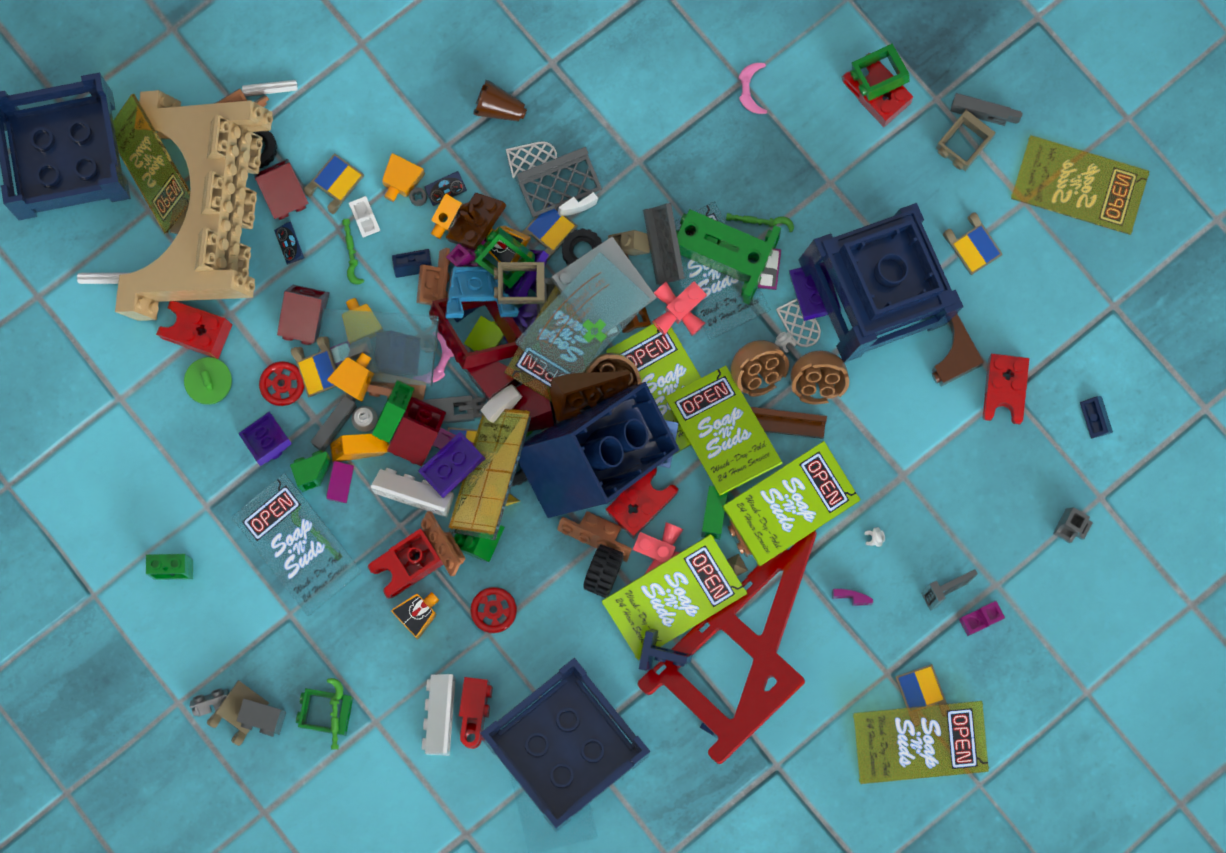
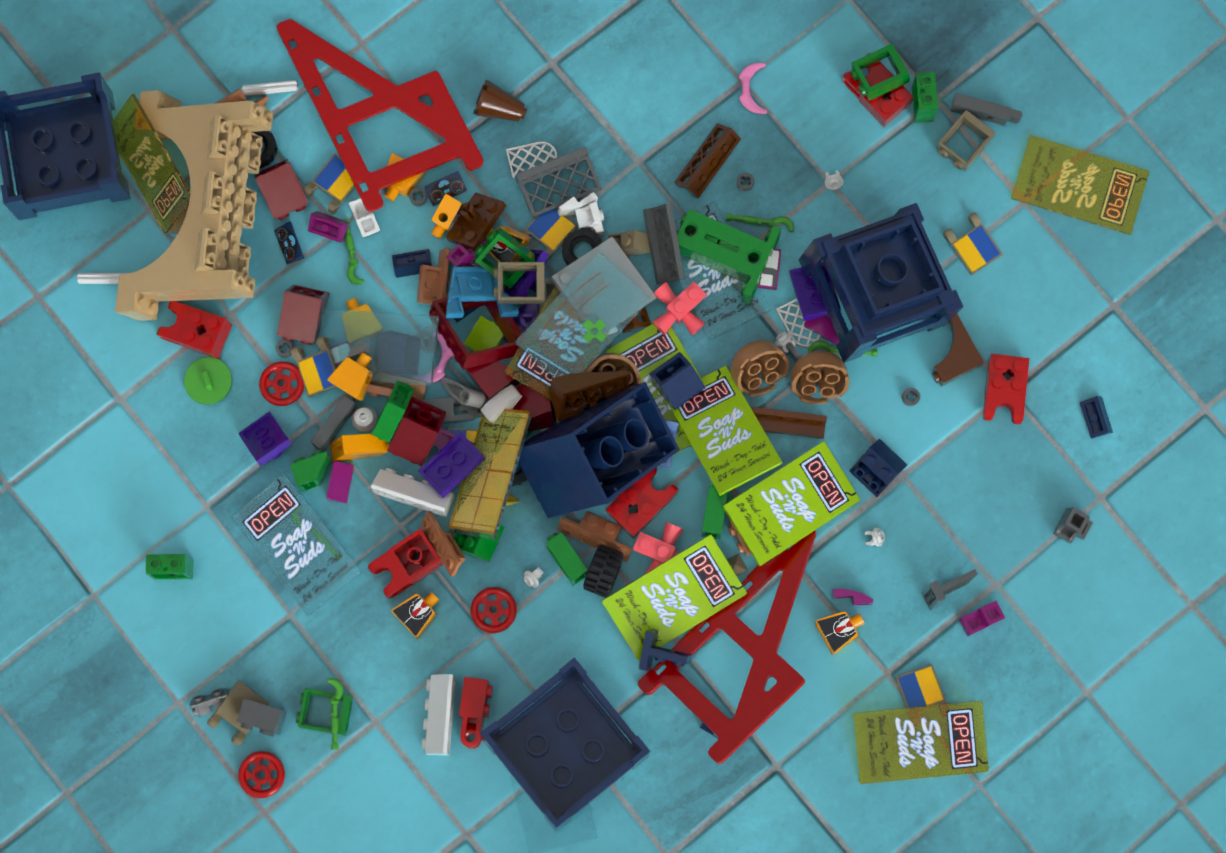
(274, 764): none -> red plate
(281, 343): none -> dark grey bush
(327, 226): none -> magenta slope
(440, 118): none -> red piece
(463, 394): none -> light grey piece
(531, 578): none -> white plate
(566, 558): none -> green window
(590, 218): none -> white brick
(676, 380): none -> dark blue slope
(710, 161): none -> reddish brown fence
(745, 176): none -> dark grey bush
(822, 344): none -> bright green piece
(823, 327): none -> magenta slope
(833, 181): none -> white plate
(838, 630): none -> torso
(878, 467): none -> dark blue slope
(906, 401): none -> dark grey bush
(925, 93): none -> green window

